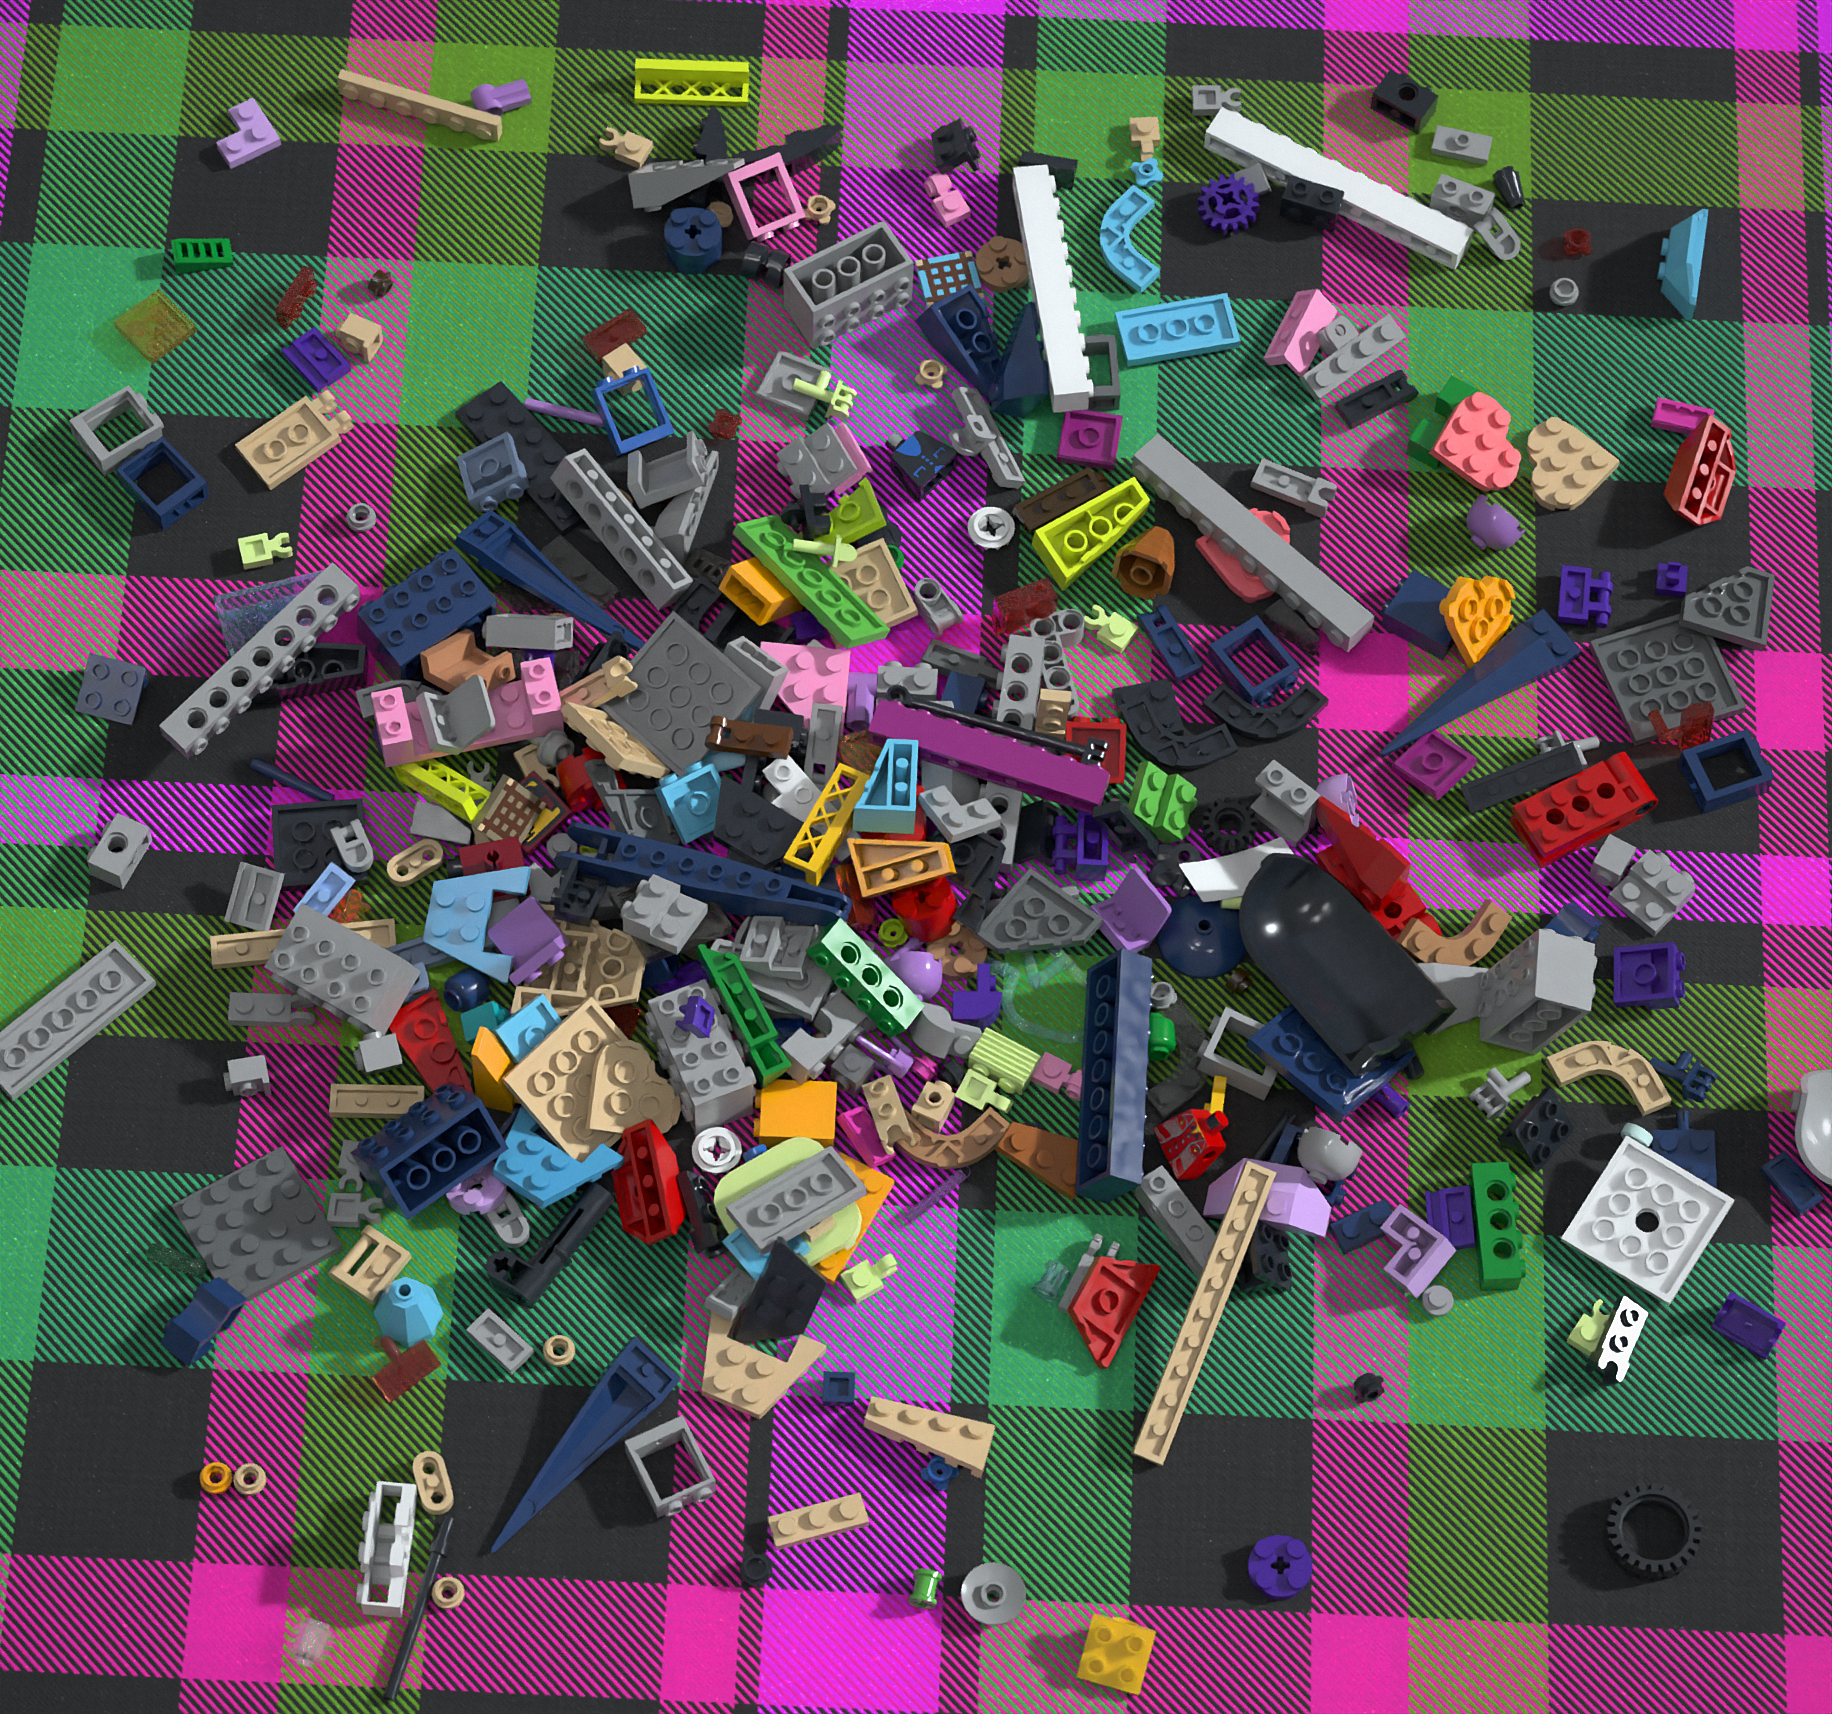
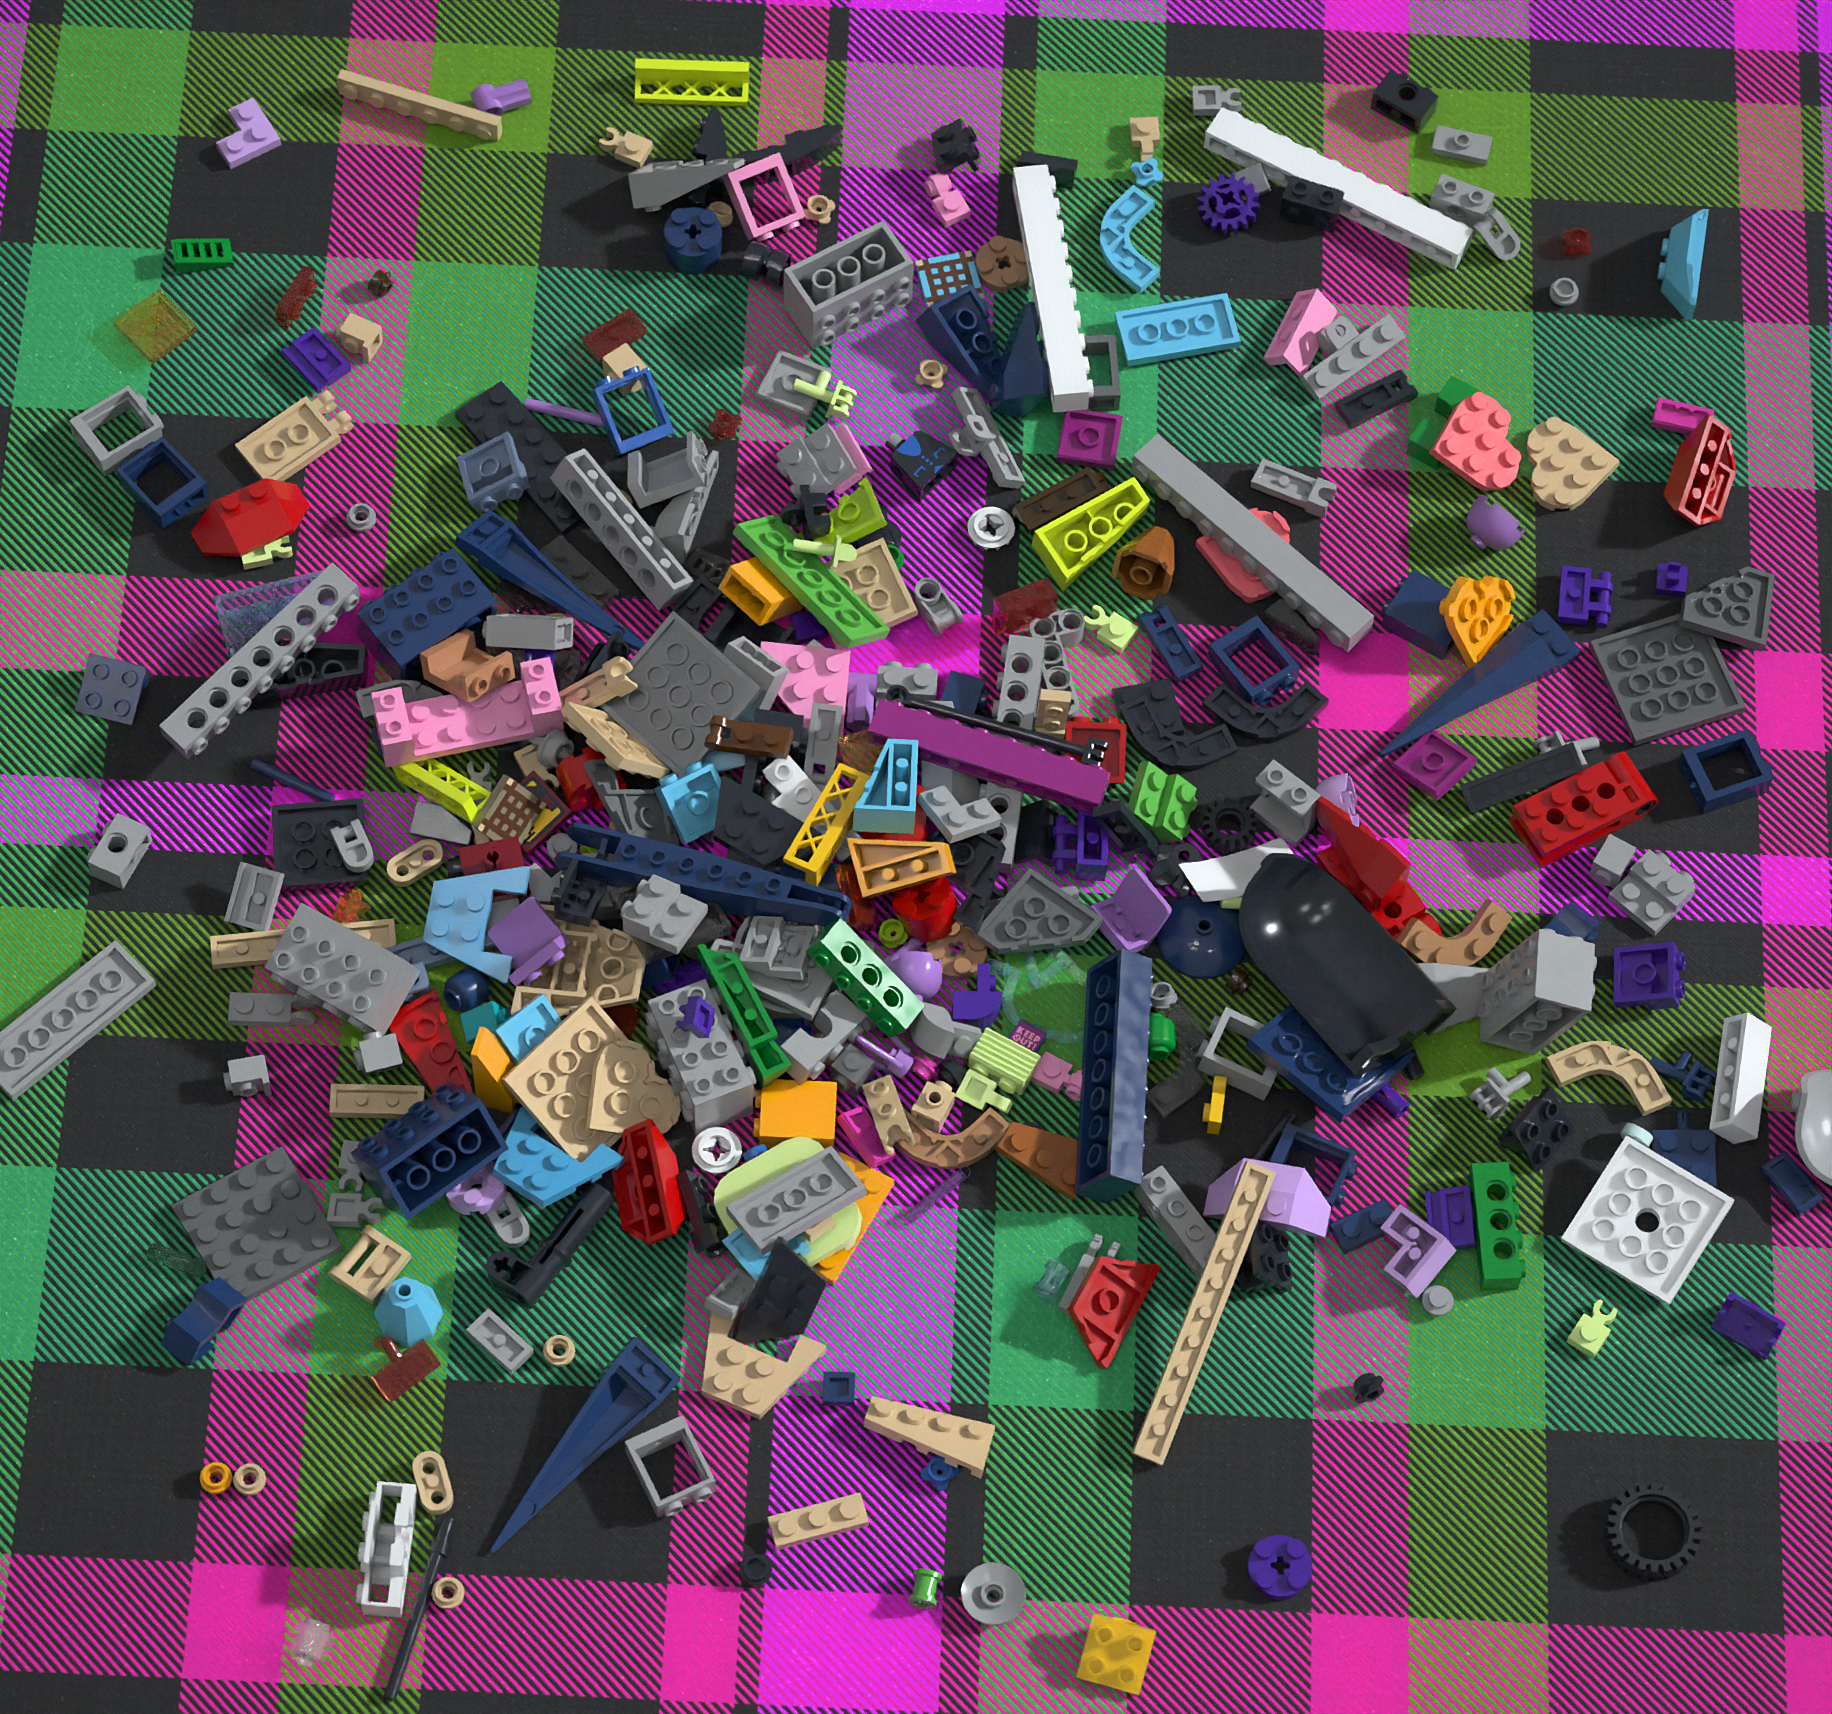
(250, 518): none -> red wedge
(327, 890): light blue plate -> none
(458, 718): light grey bracket -> none
(865, 1279): yellowish green plate -> none
(952, 658): dark grey hinge -> none
(1028, 1036): none -> tile
(1192, 1141): red torso -> none
(1326, 1155): light grey cylinder -> none
(1509, 187): black cone -> none
(1617, 1341): plate -> none
(1693, 729): clear red plate -> none
(1740, 1078): none -> white brick

